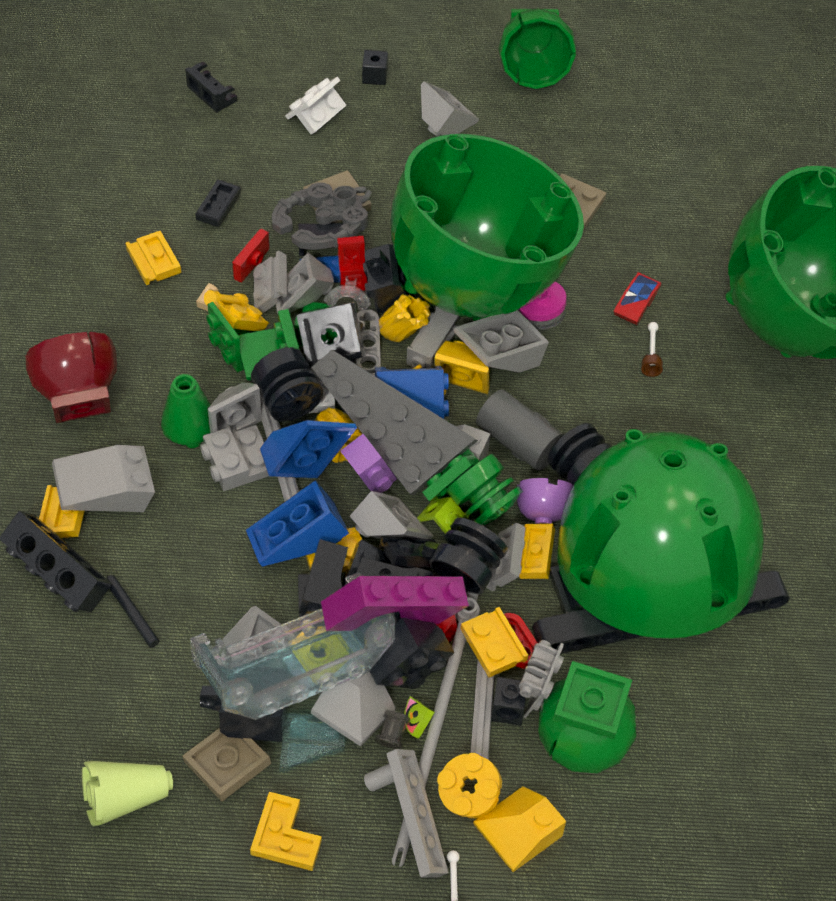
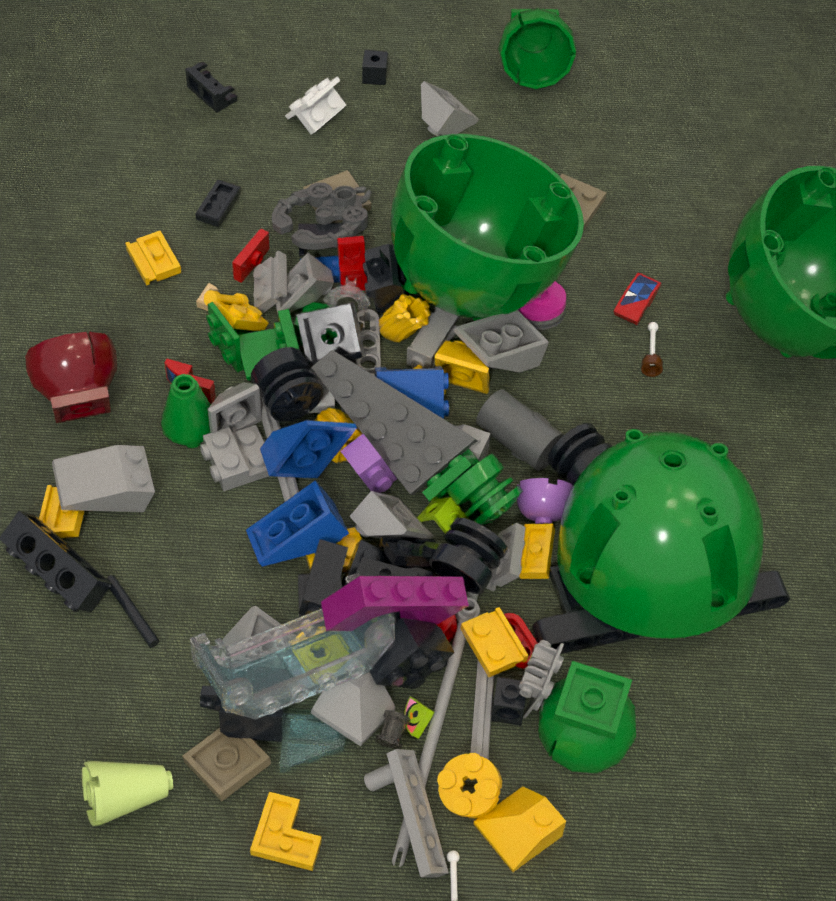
(176, 368): none -> red slope

